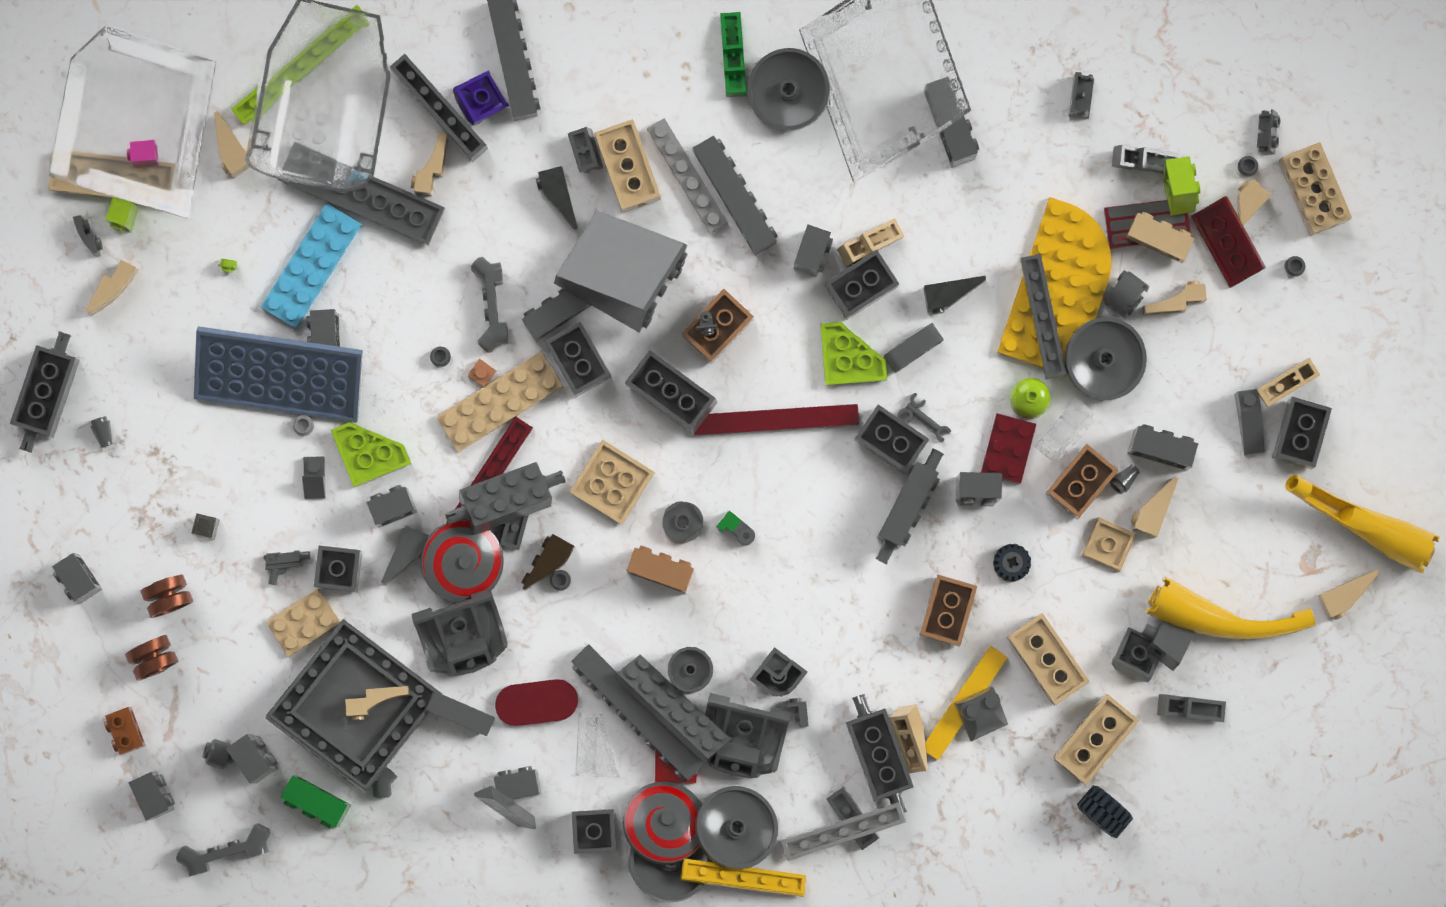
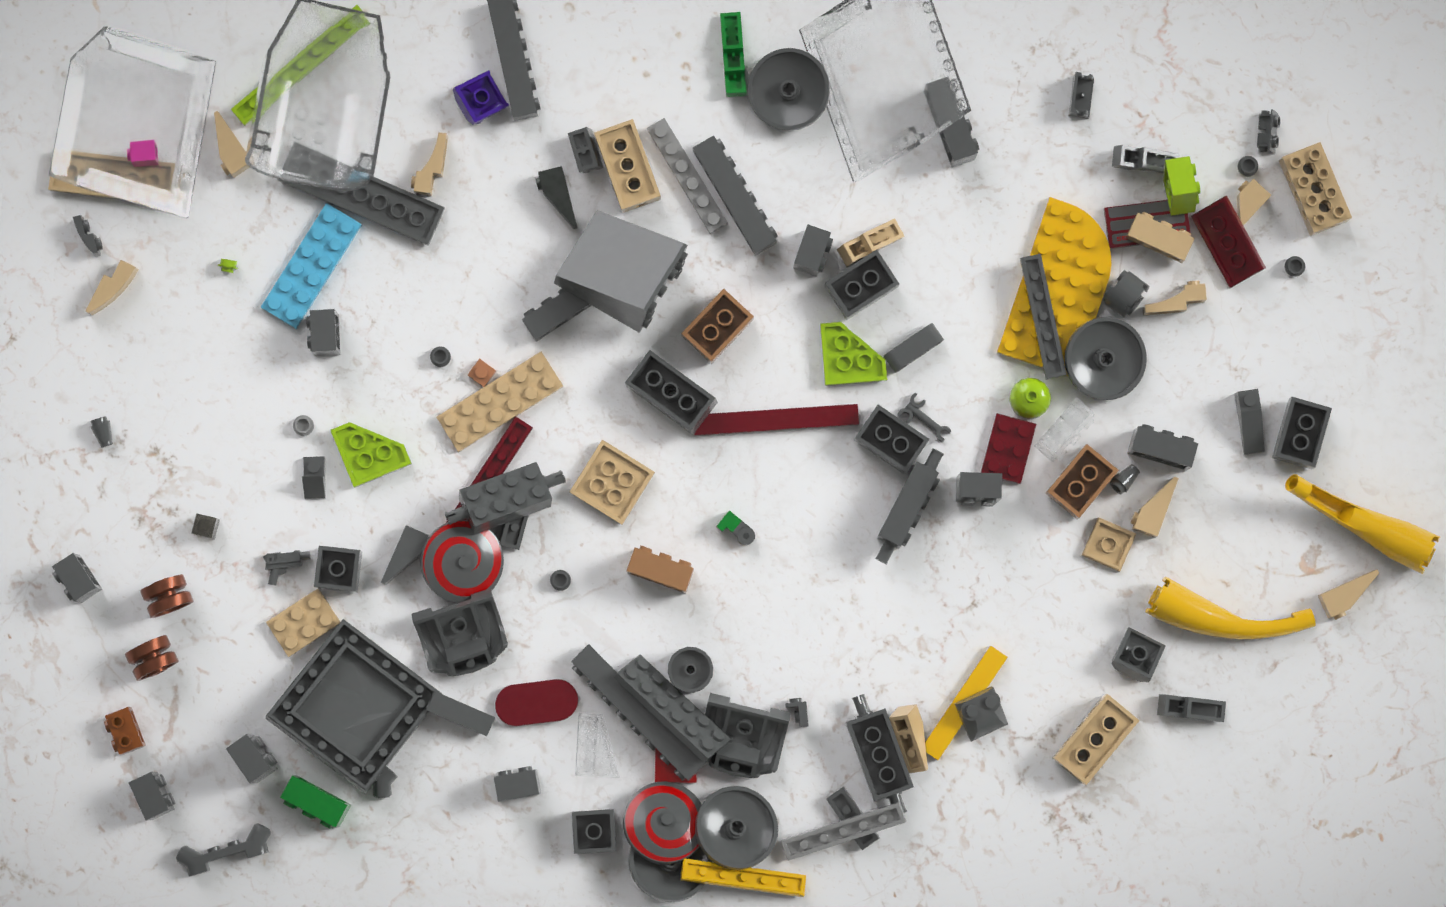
(44, 391): dark grey brick -> none
(121, 215): lime brick -> none
(216, 754): dark grey head -> none
(277, 374): sand blue plate -> none
(359, 707): tan slope -> none
(391, 506): dark grey brick -> none
(438, 107): dark grey brick -> none
(497, 332): dark grey plate -> none
(506, 807): dark grey slope -> none
(553, 557): dark brown slope -> none
(578, 359): dark grey brick -> none
(670, 521): dark grey plate -> none
(706, 325): dark grey hinge -> none
(778, 674): dark grey brick -> none
(945, 294): pearl dark grey slope -> none
(948, 610): medium nougat brick -> none
(1008, 569): black wheel -> none
(1062, 659): tan brick -> none
(1105, 811): black wheel -> none
(1168, 643): dark grey torso -> none
(1288, 382): tan slope -> none

